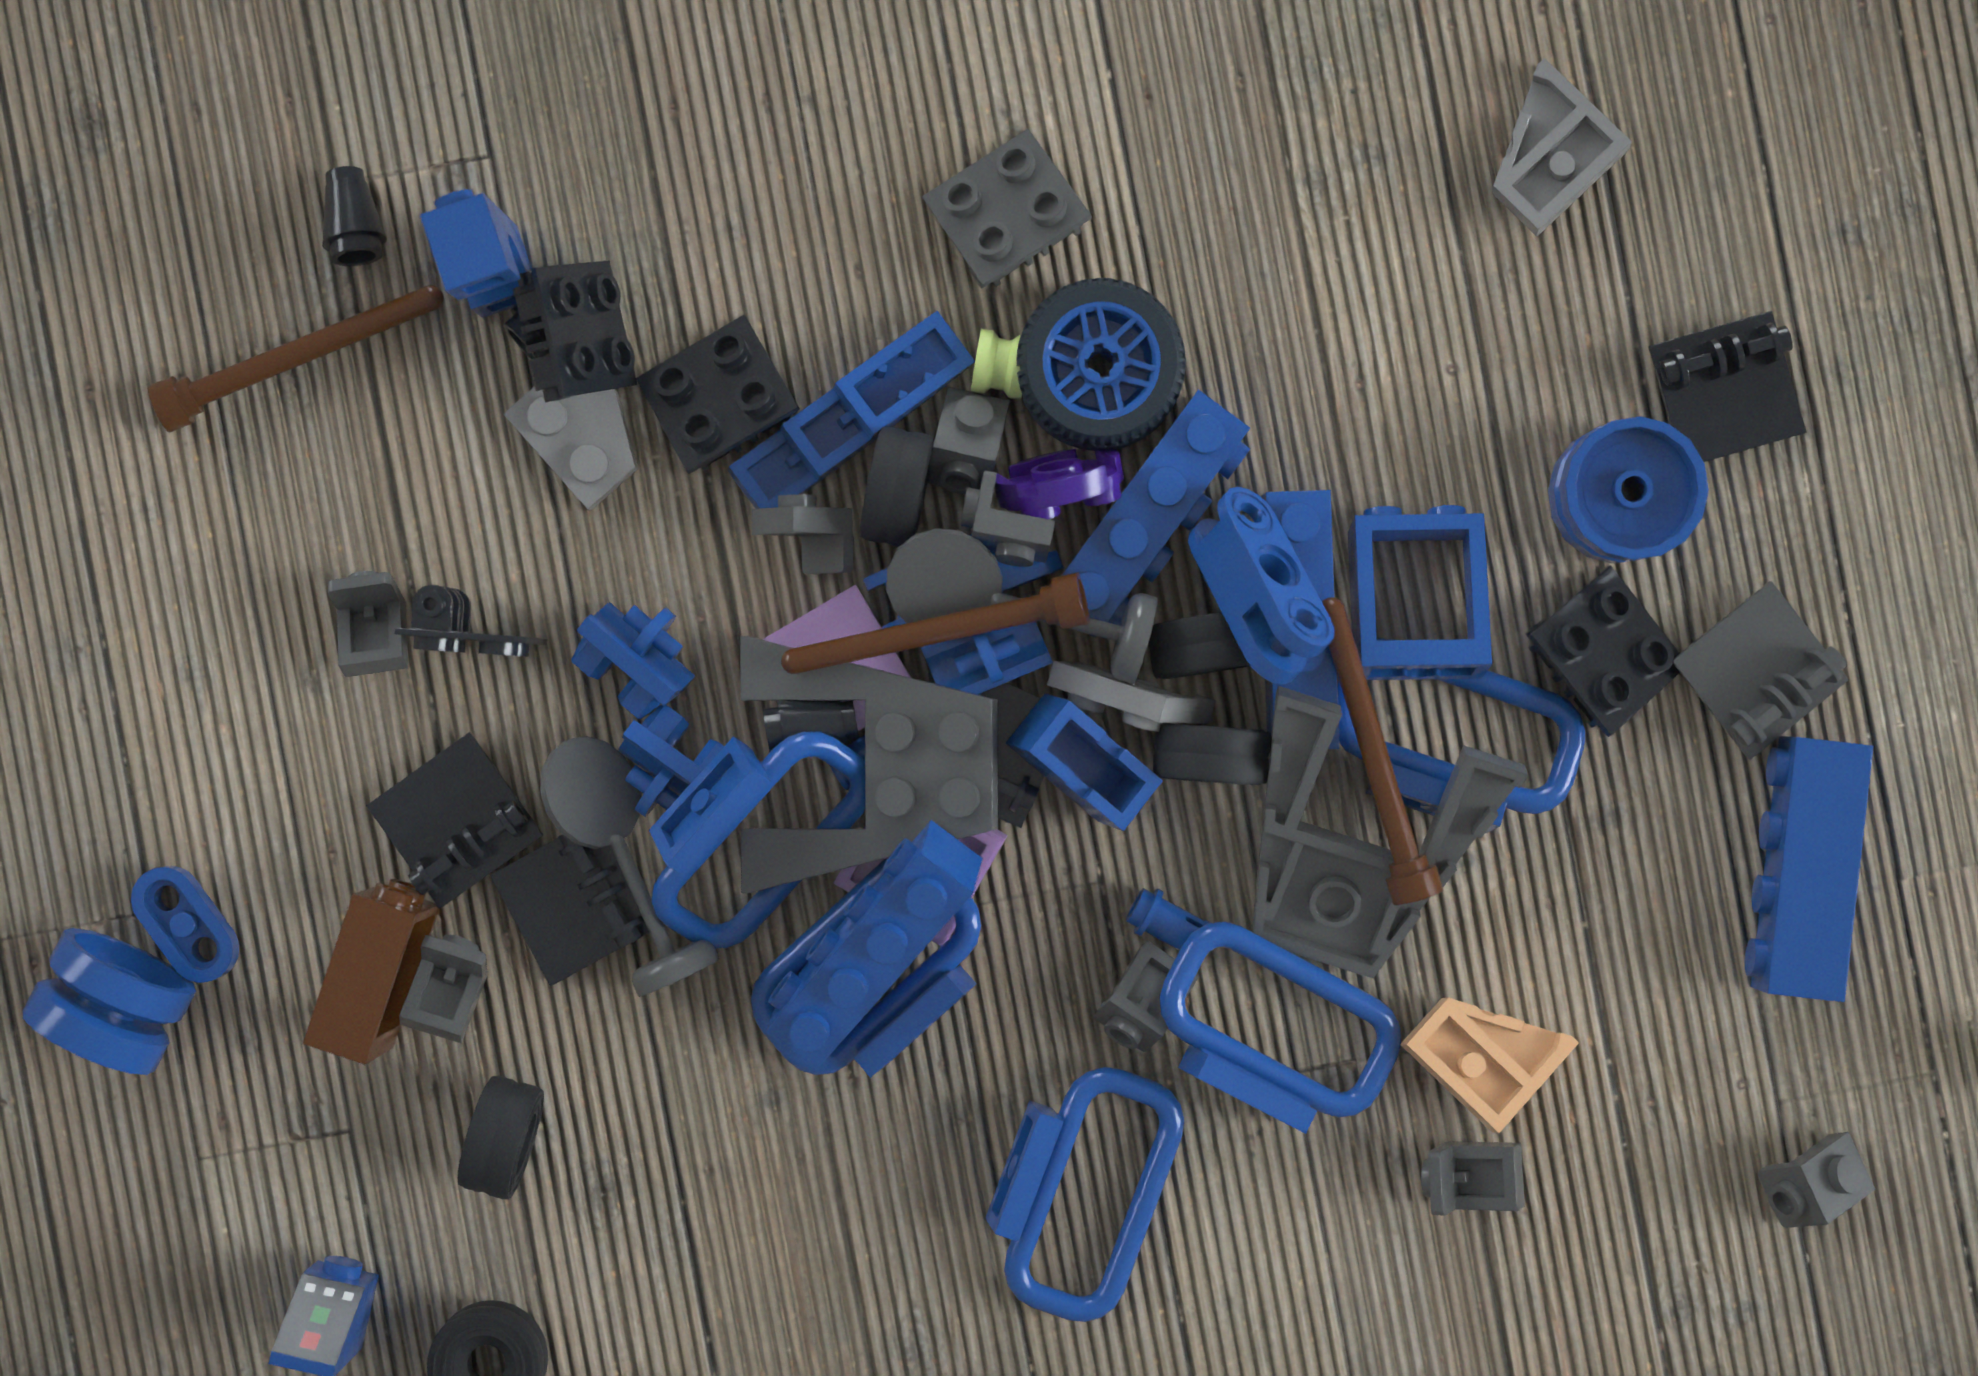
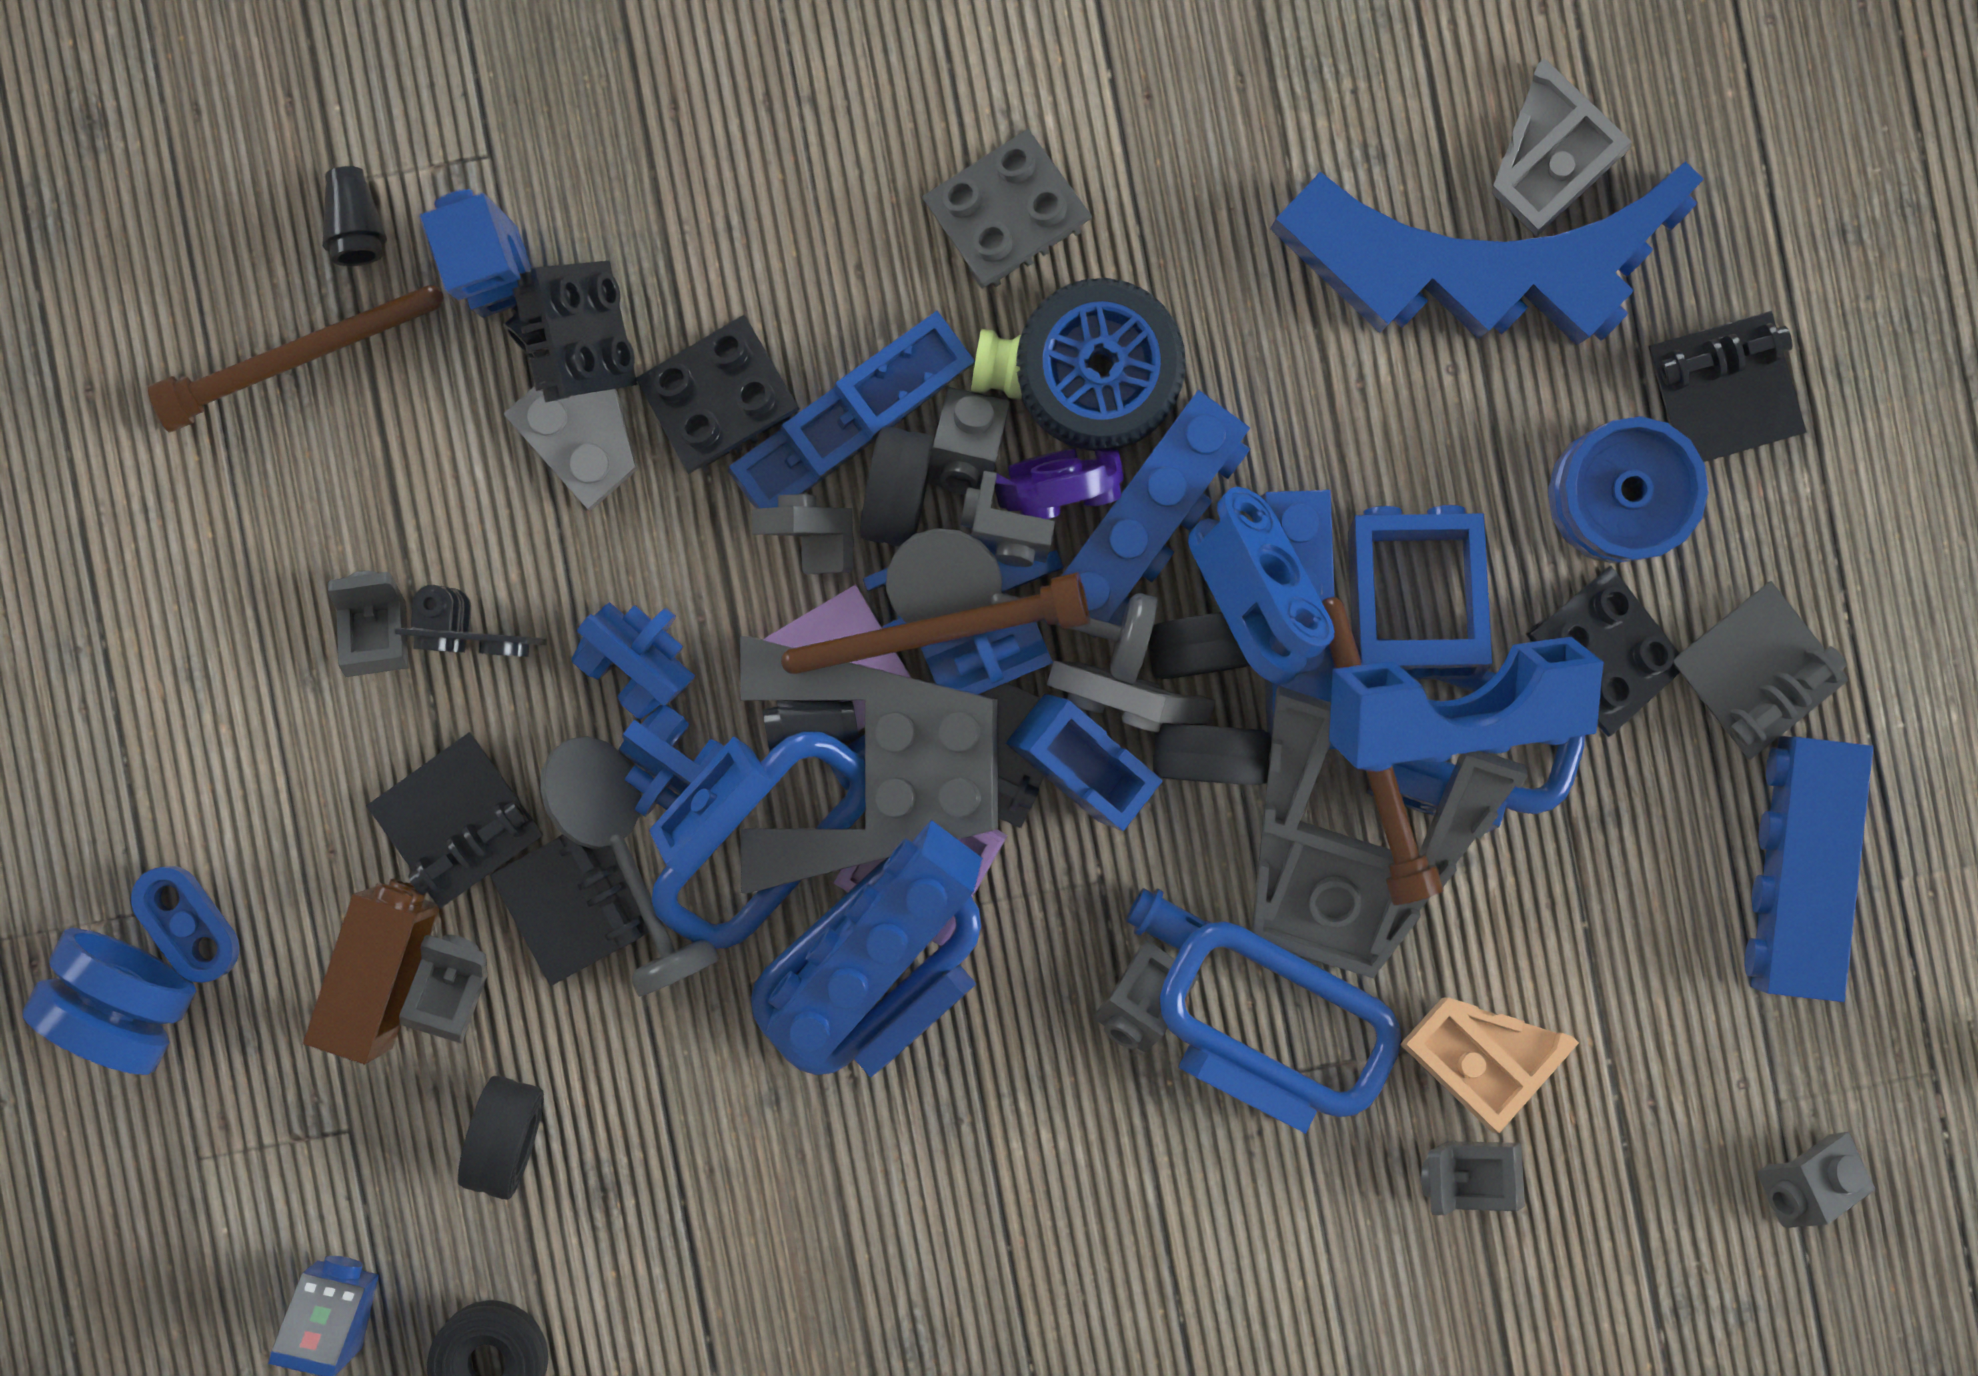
(1036, 1170): blue bar -> none
(1537, 695): none -> blue arch
(1567, 276): none -> blue arch

